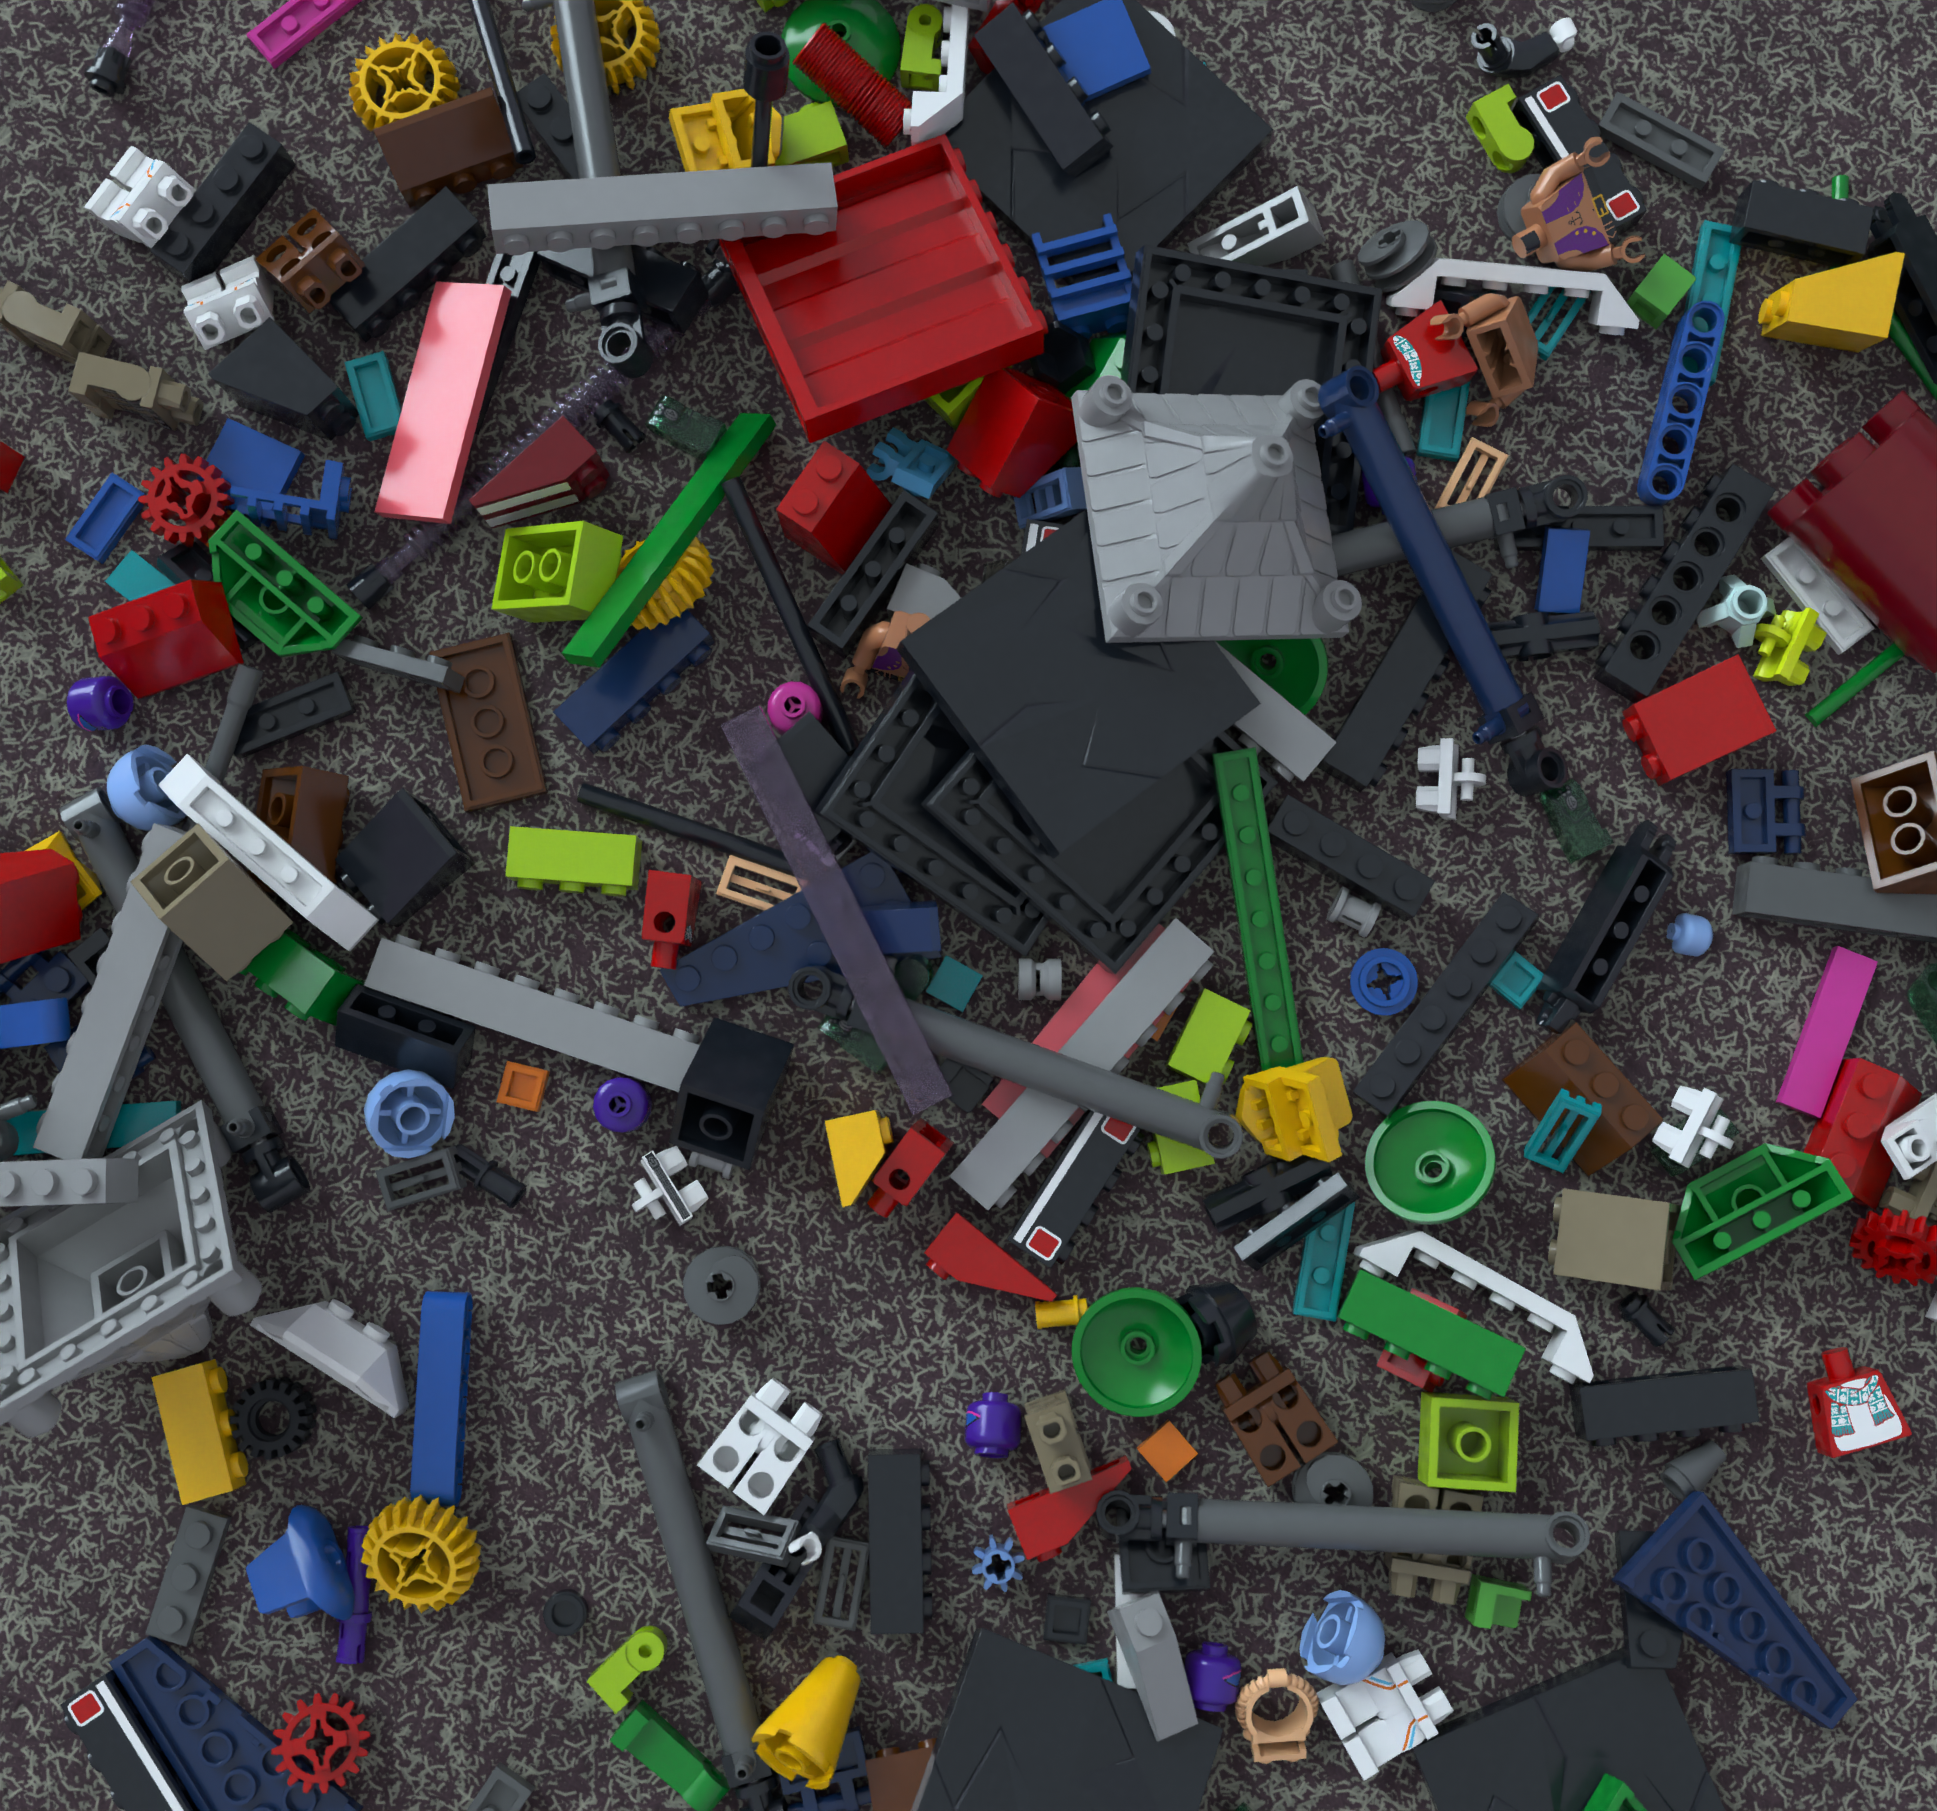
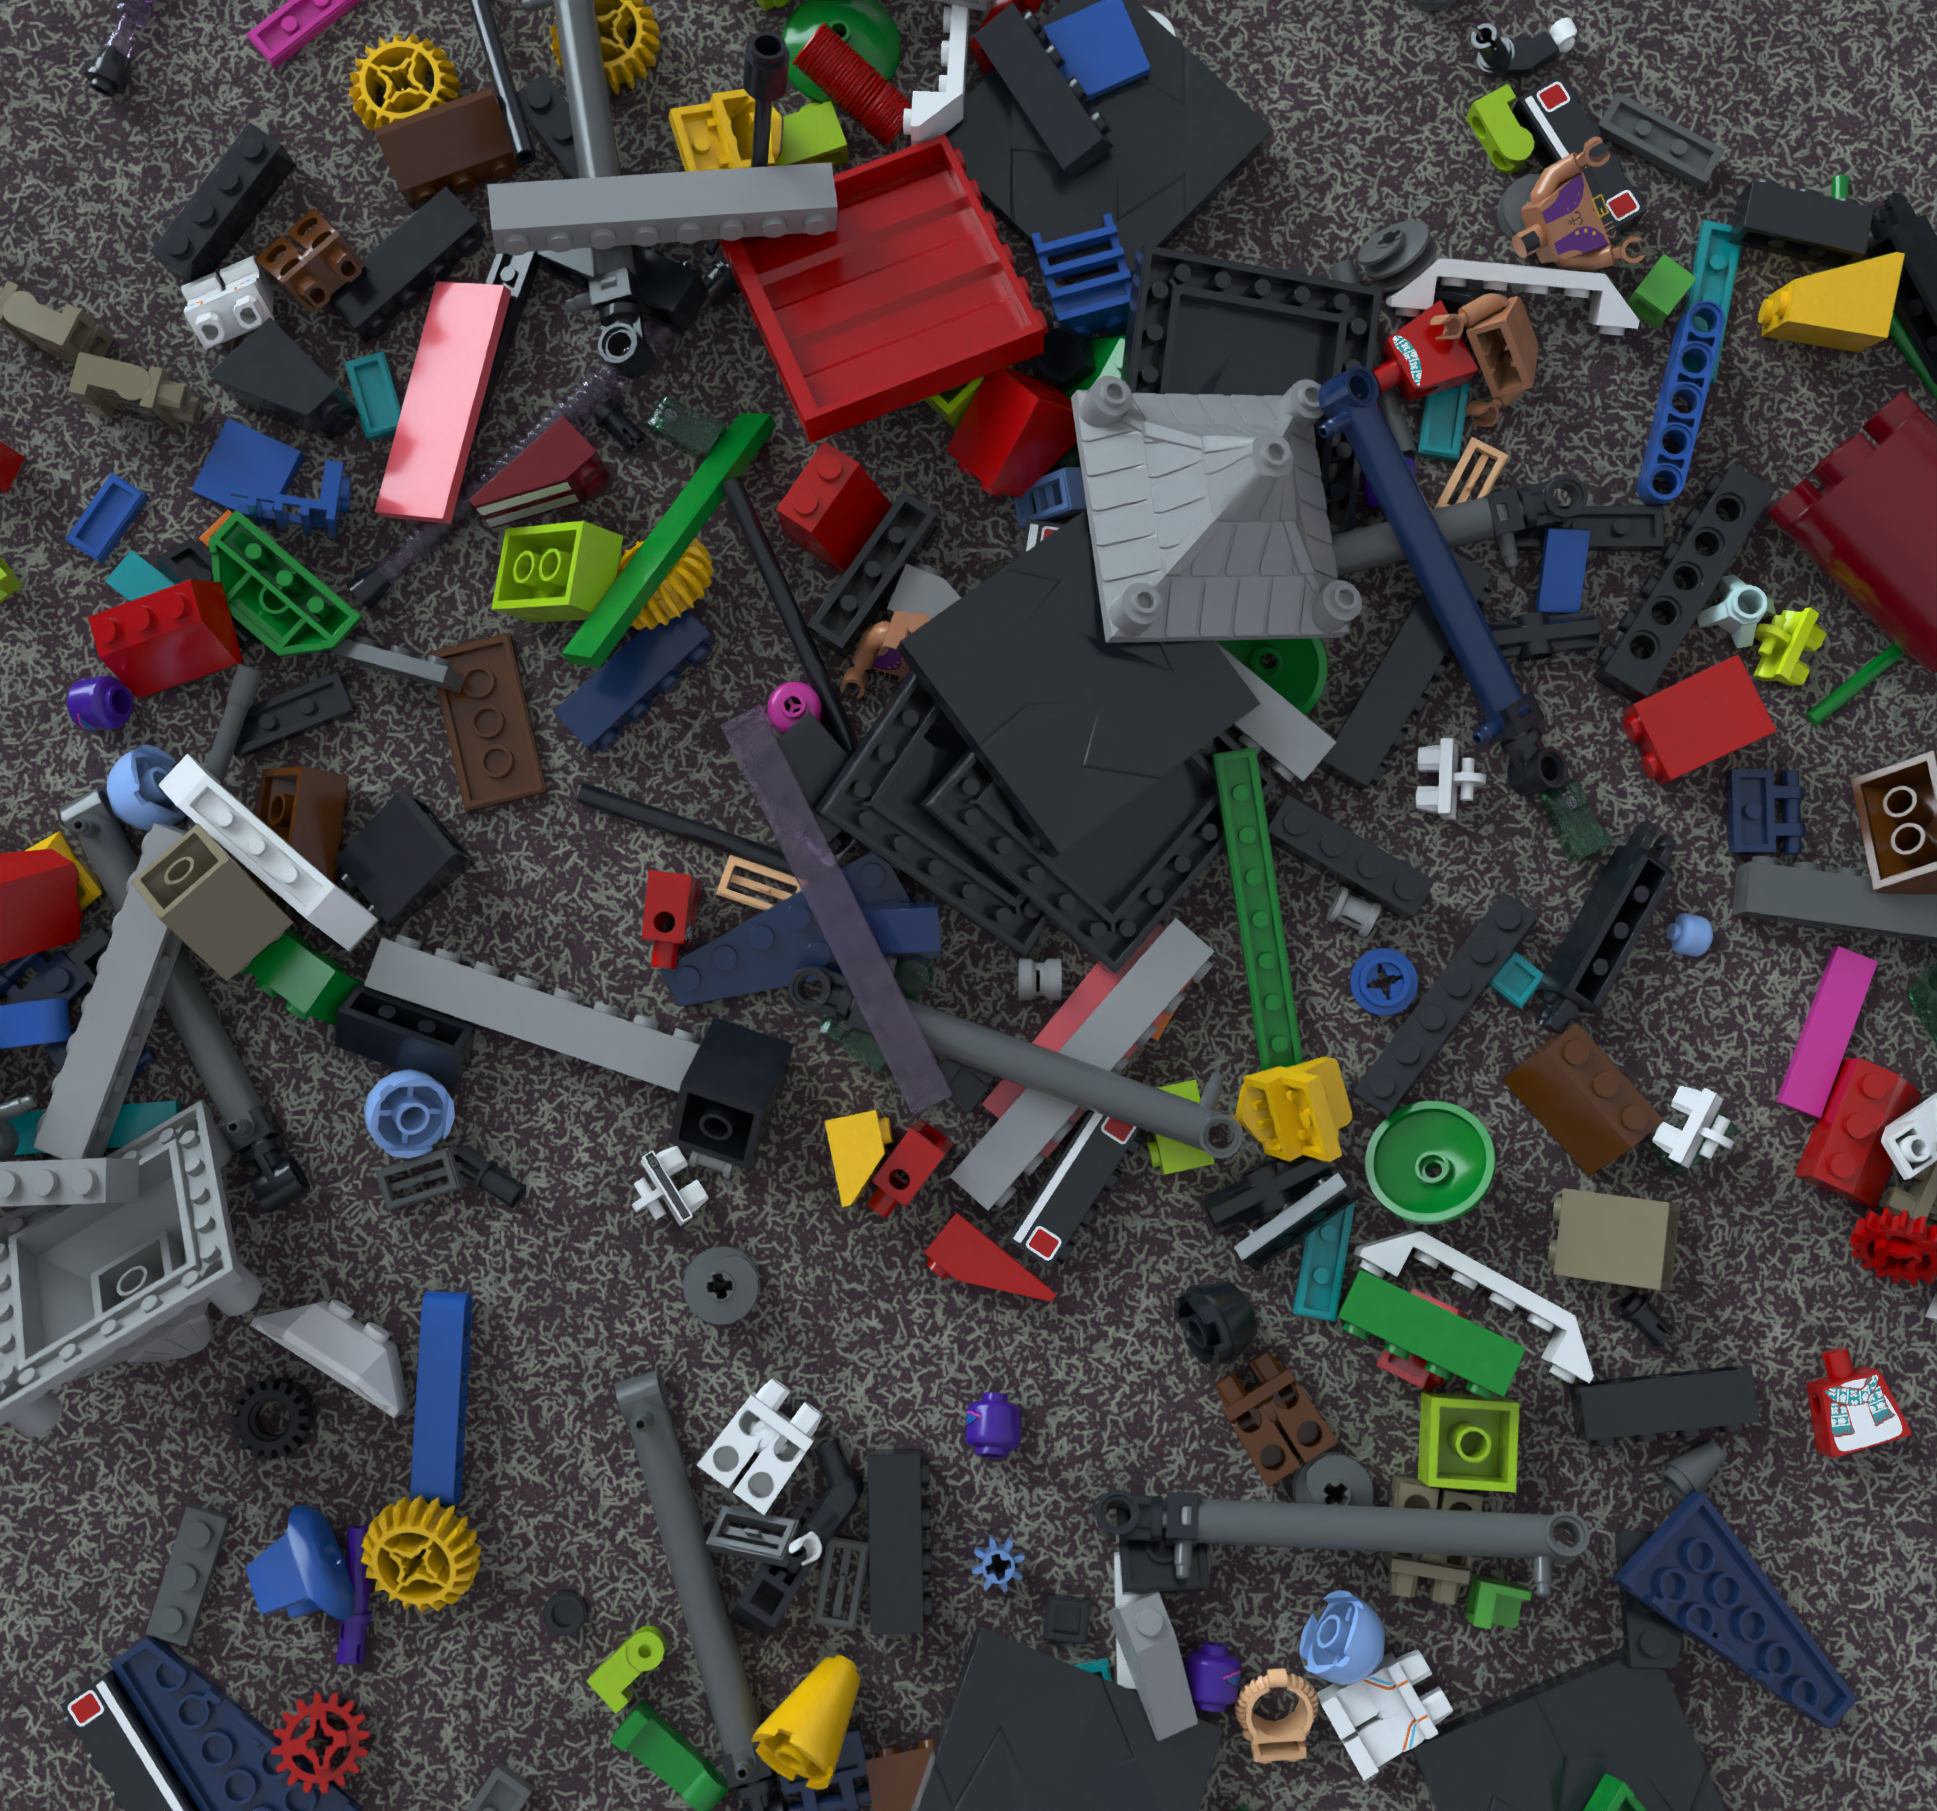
(149, 206): white hips -> none
(169, 495): red gear -> none
(200, 1431): yellow brick -> none
(523, 1086): orange tile -> none
(573, 860): lime brick -> none
(637, 1105): dark purple head -> none
(916, 466): dark azure plate -> none
(921, 40): lime leg -> none
(954, 984): teal tile -> none
(1052, 1520): red slope -> none
(1057, 1442): dark tan hips -> none
(1060, 1312): yellow pin -> none
(1133, 1379): green dish -> none
(1167, 1450): orange tile -> none
(1209, 1038): lime brick -> none
(1266, 233): light grey slope -> none
(1545, 350): teal tile -> none
(1575, 1106): teal tile -> none
(1753, 1205): green wedge -> none
(1814, 589): white tile -> none

